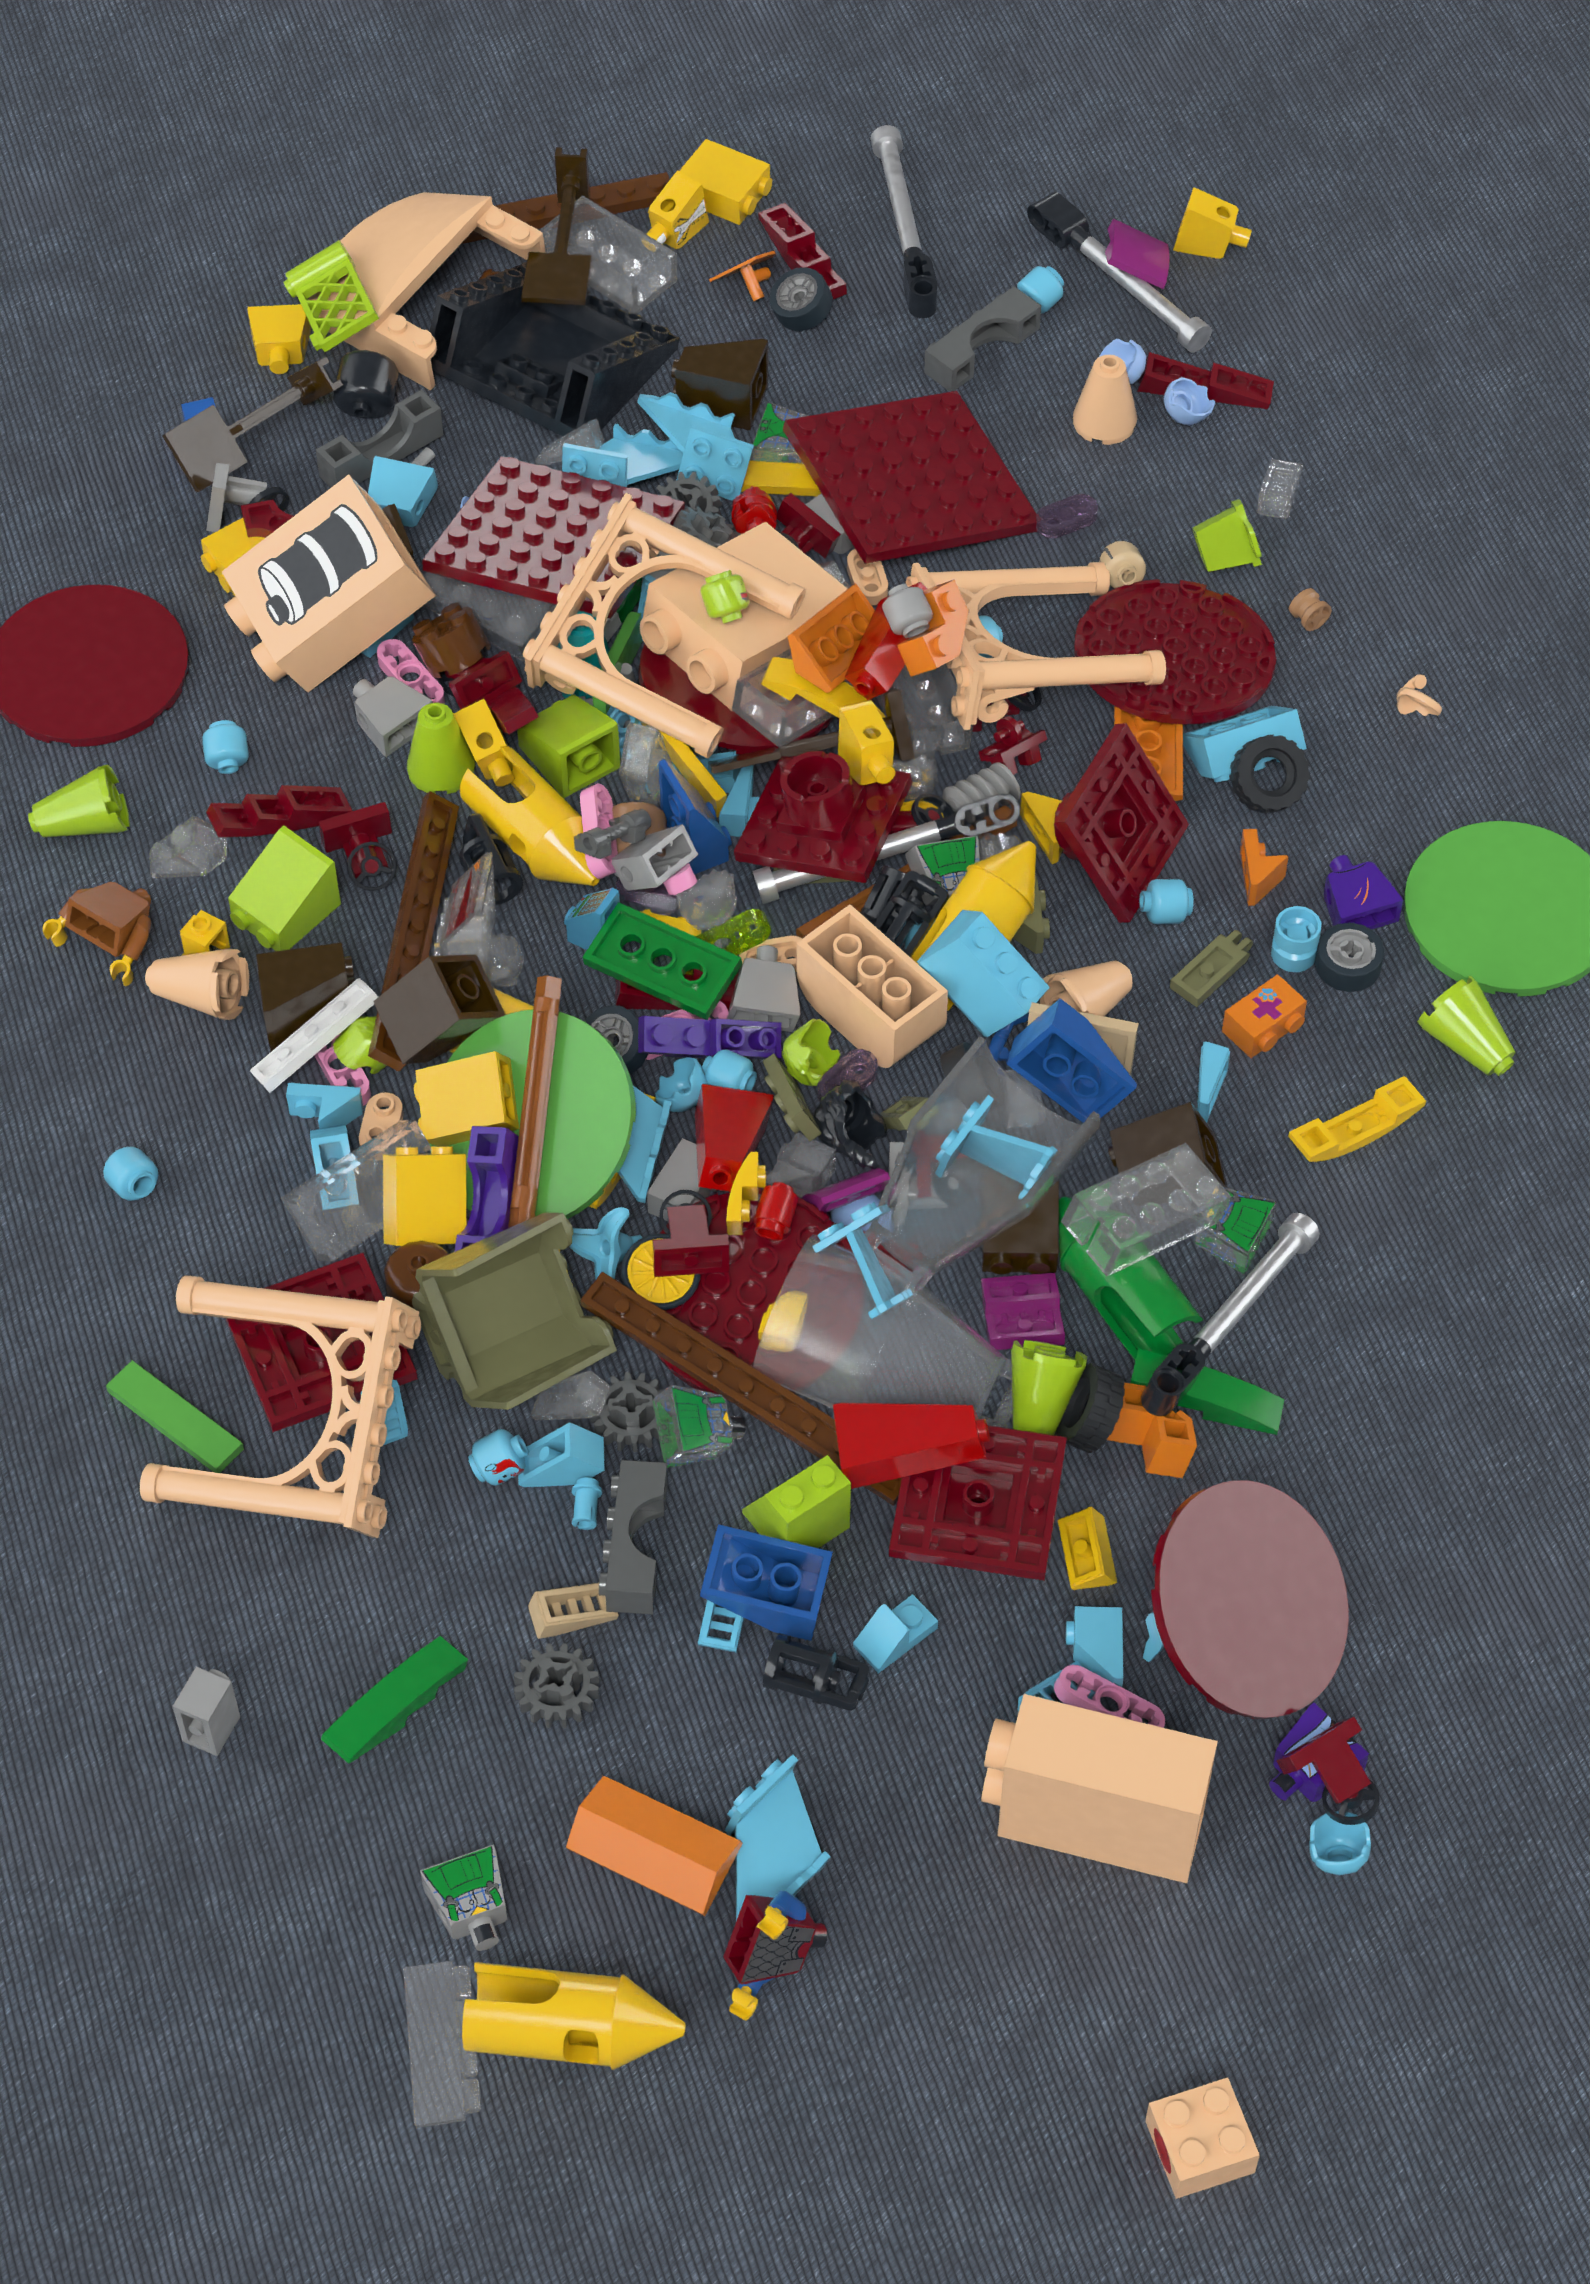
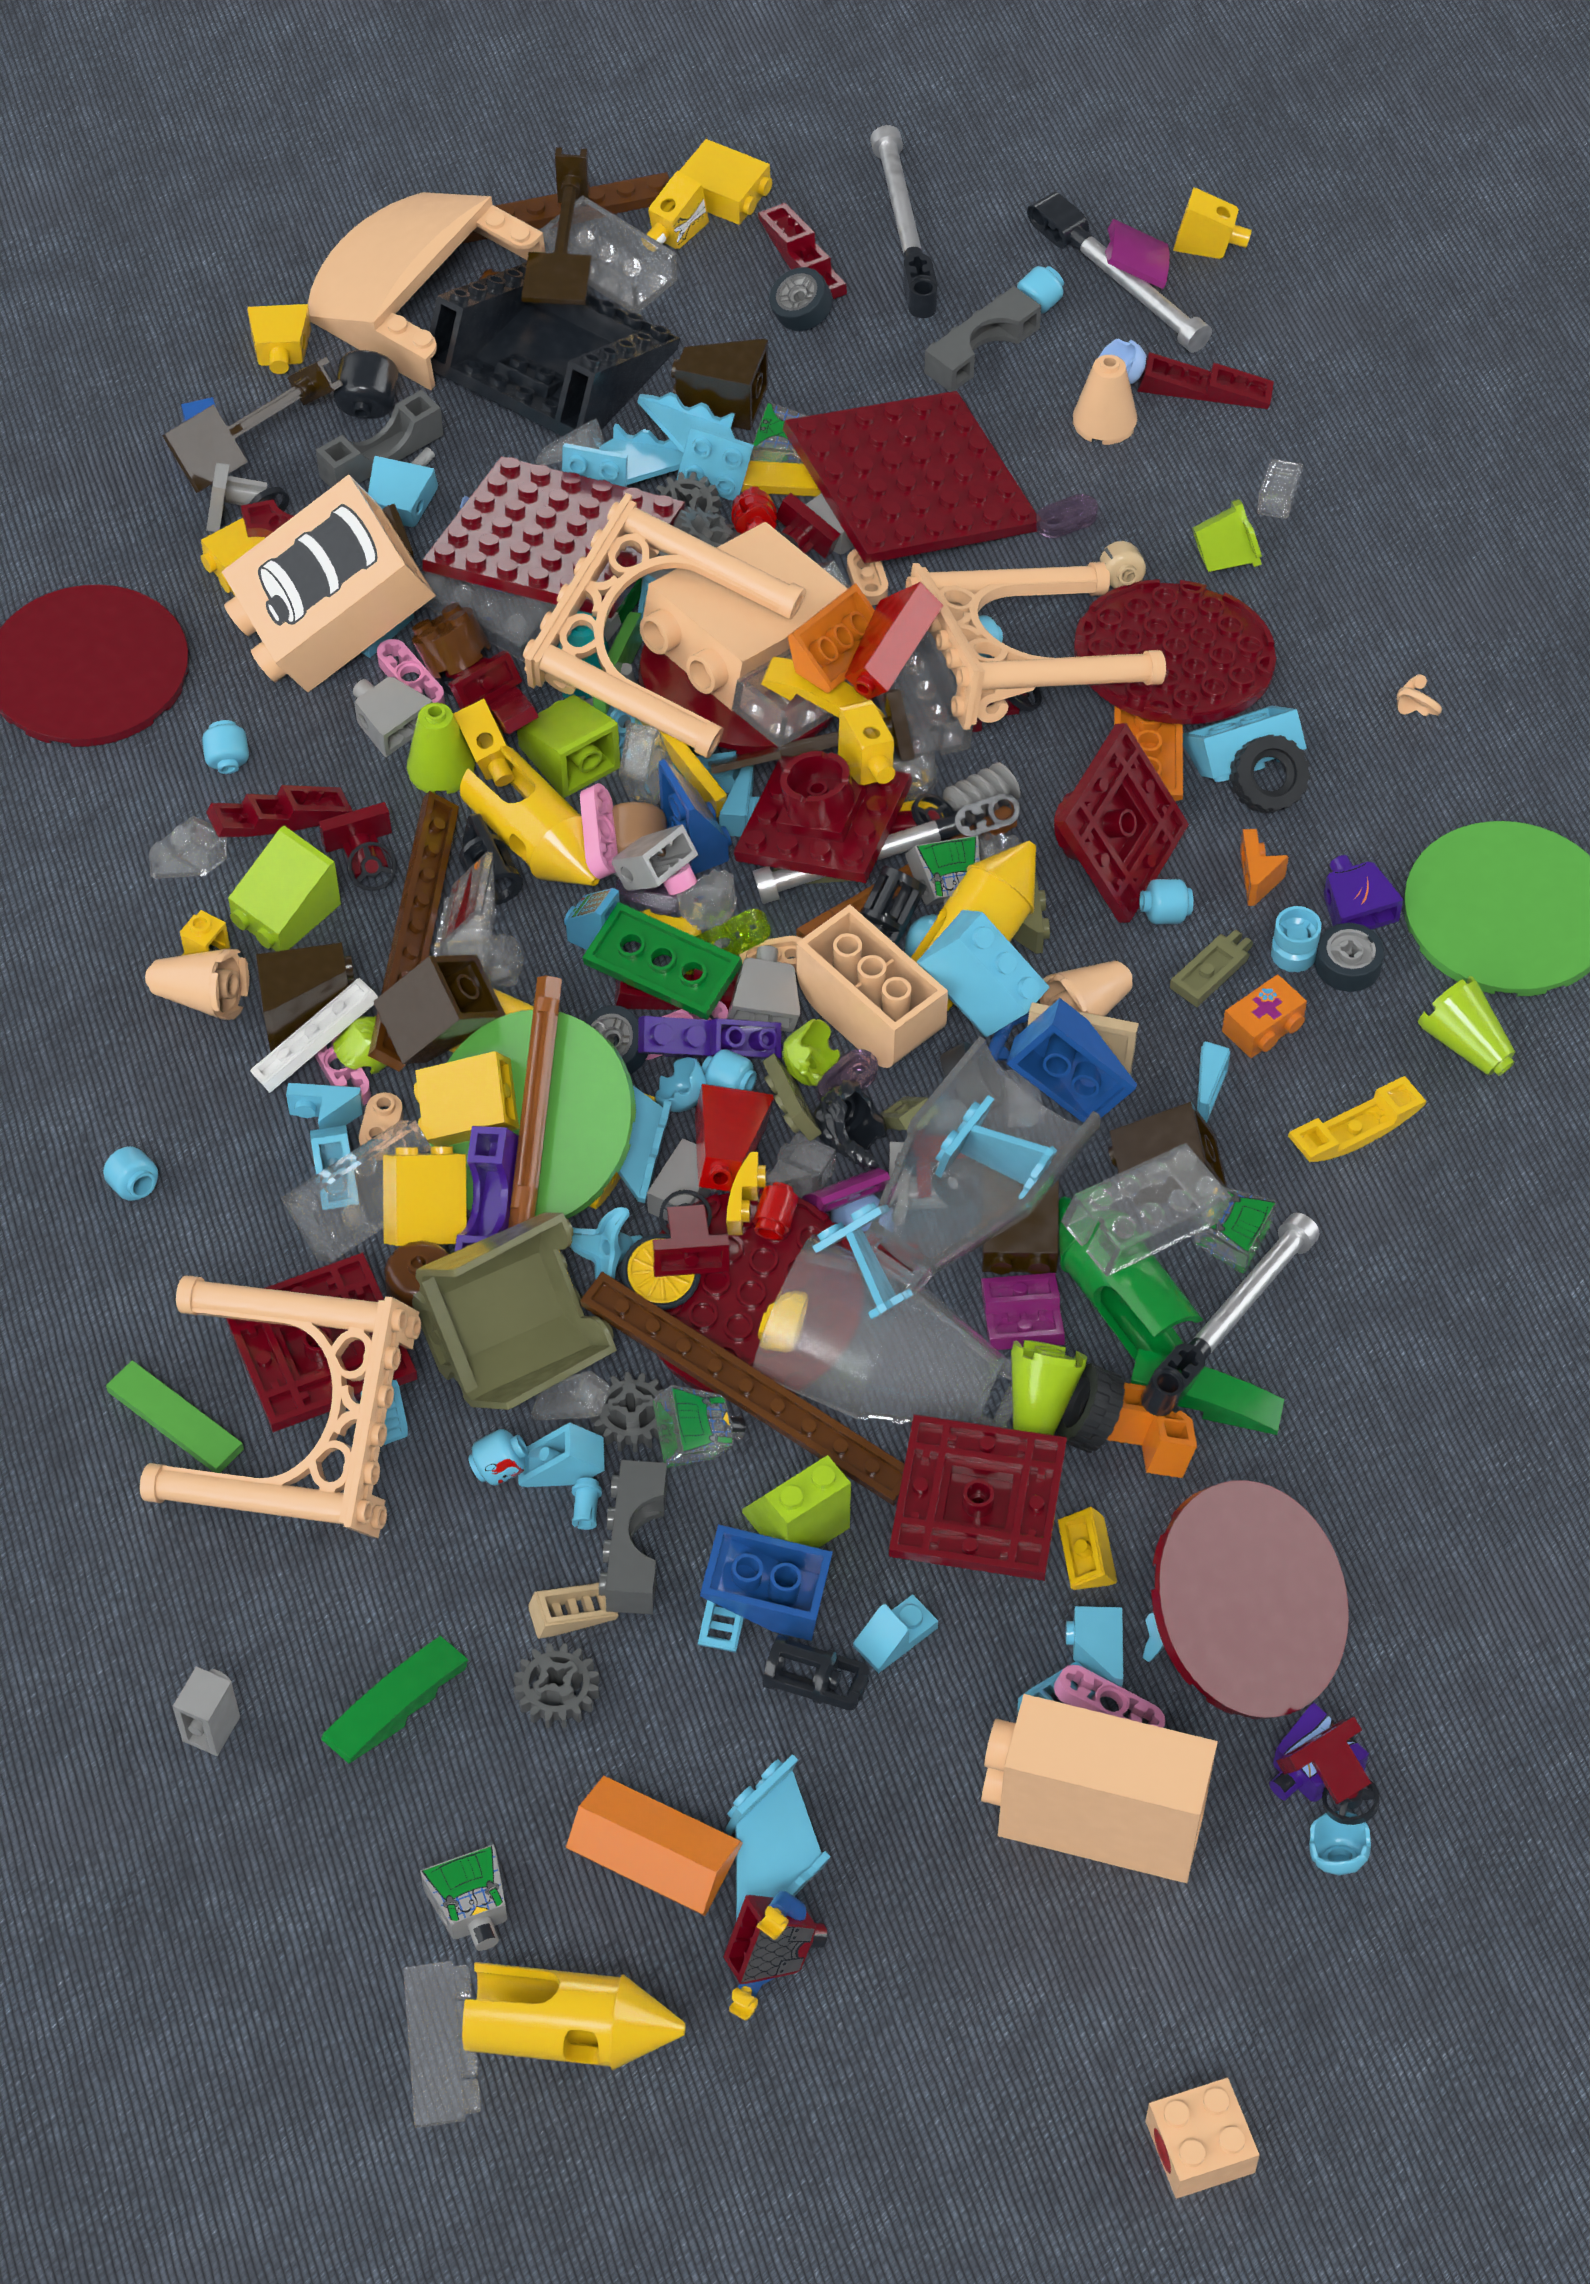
(82, 807): lime cone -> none
(108, 918): dark orange torso -> none
(321, 275): lime piece -> none
(628, 828): dark grey piece -> none
(725, 596): lime head -> none
(751, 276): orange shield -> none
(905, 1439): red slope -> none
(907, 611): light grey head -> none
(911, 911): black piece -> none
(944, 636): orange brick -> none
(1013, 741): dark red hips -> none
(1039, 816): yellow slope -> none
(1187, 402): light blue hair -> none
(1310, 609): medium nougat wheel -> none

